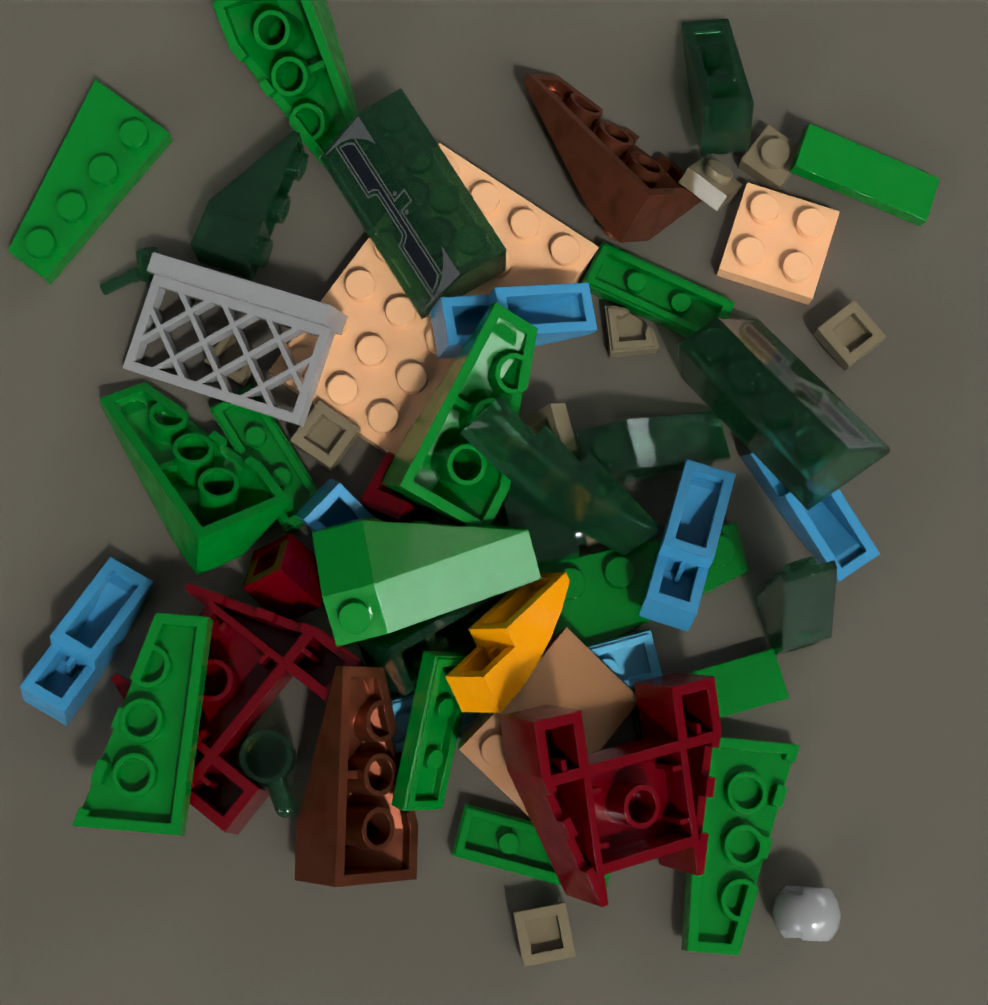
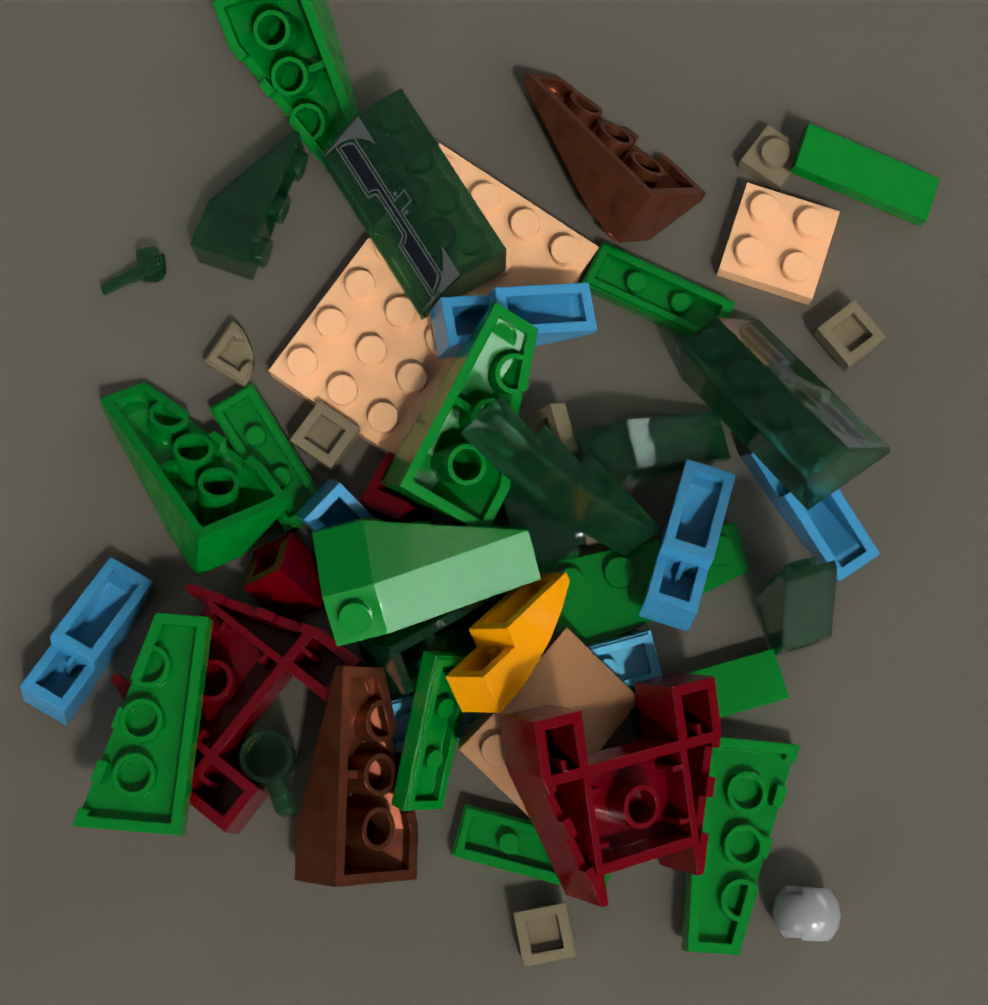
(90, 176): green wing -> none
(244, 297): light grey fence -> none
(628, 334): dark tan tile -> none
(711, 182): dark tan plate -> none
(717, 87): clear green slope -> none

